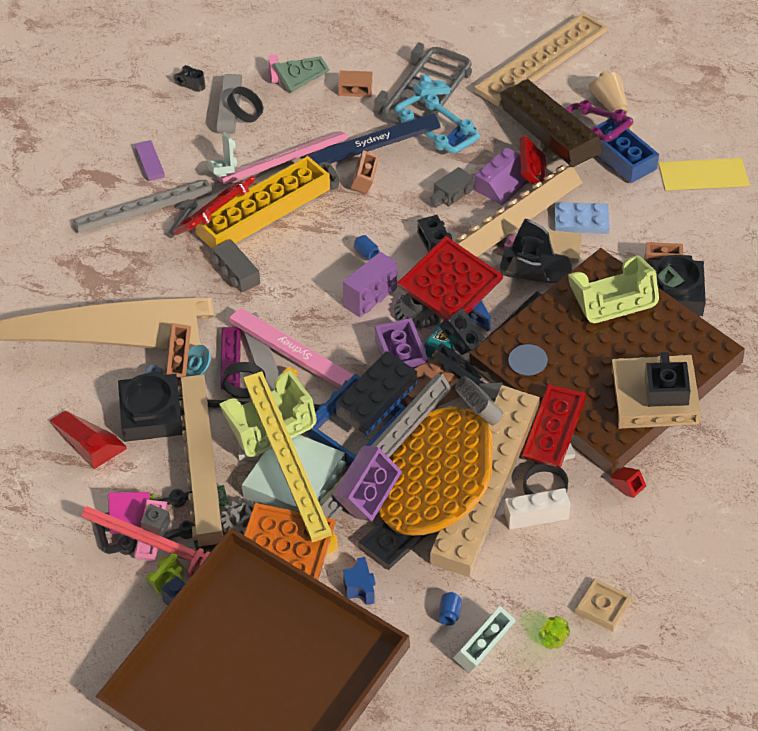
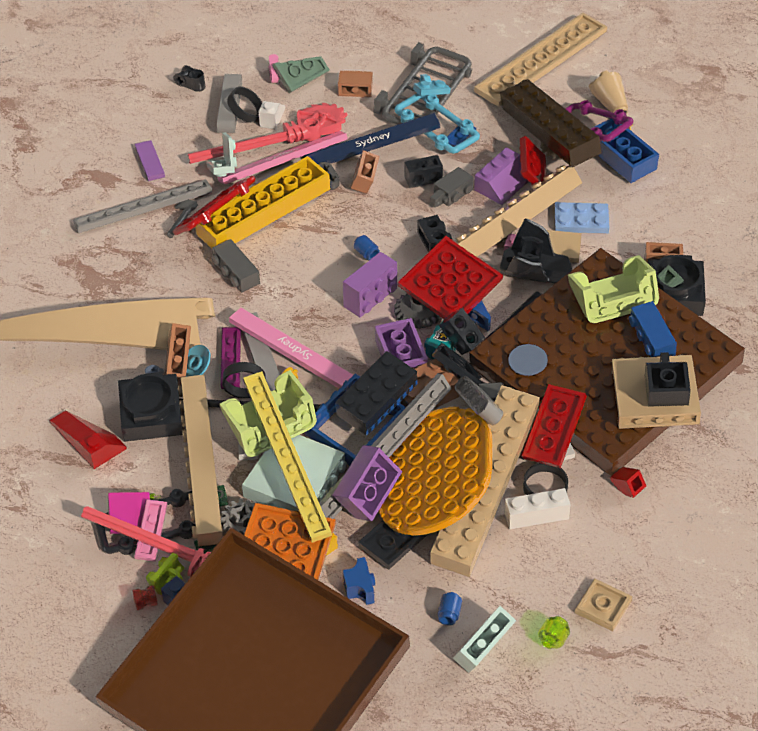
(145, 597): none -> clear red wheel
(156, 520): dark grey brick -> none
(270, 114): none -> white slope
(310, 126): none -> coral piece
(423, 171): none -> black brick
(652, 330): none -> blue brick
(704, 174): light yellow sticker -> none

